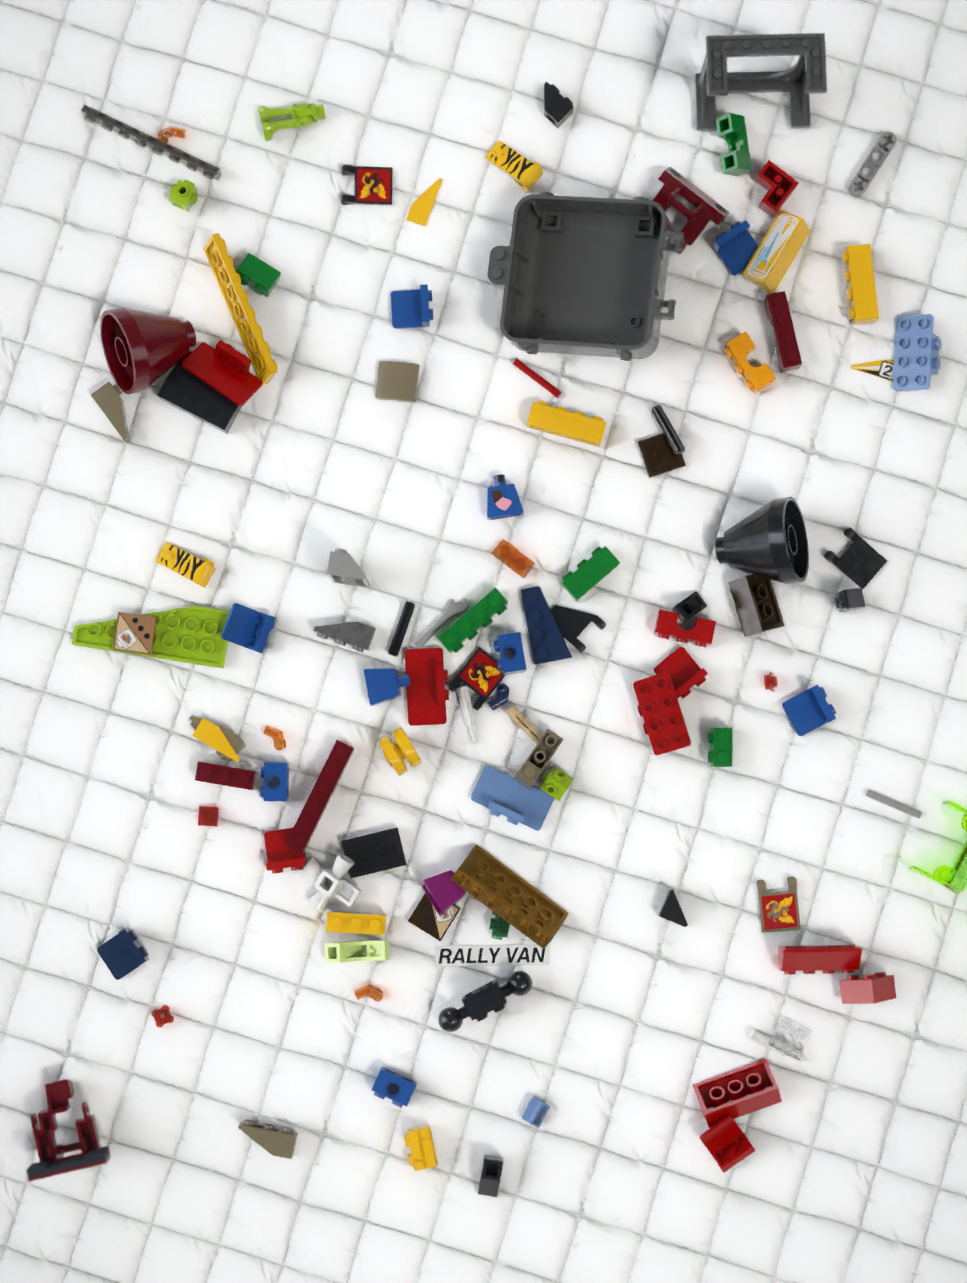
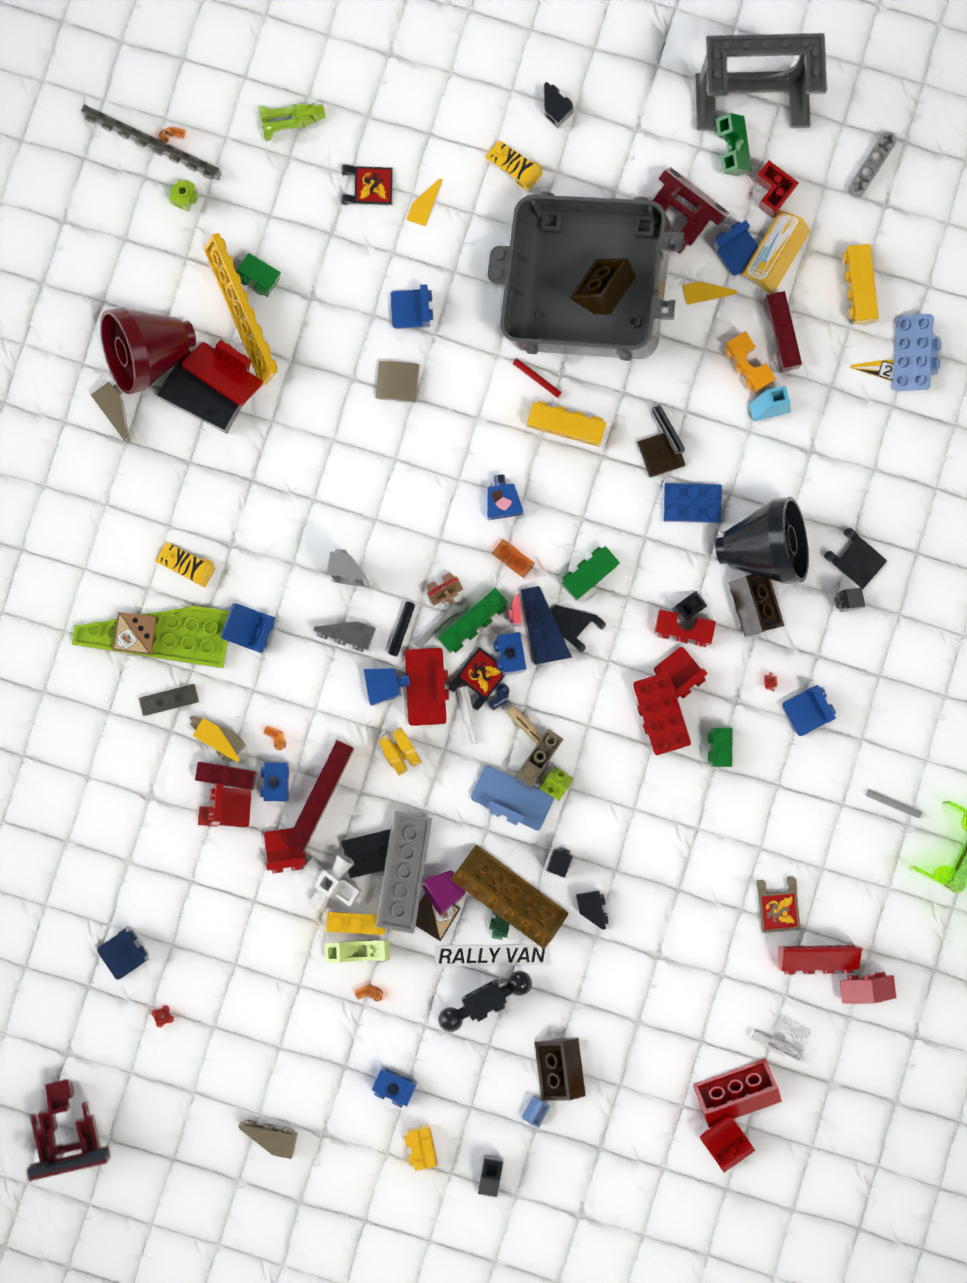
(168, 700): none -> clear smoke tile
(229, 806): none -> red bracket
(403, 872): none -> light grey plate
(445, 591): none -> medium nougat hips
(515, 612): none -> coral plate
(559, 862): none -> black brick
(560, 1069): none -> dark brown slope
(591, 908): none -> black slope
(604, 285): none -> dark brown slope
(671, 909): black slope -> none
(692, 503): none -> blue plate
(702, 291): none -> yellow sticker
(770, 404): none -> medium azure slope

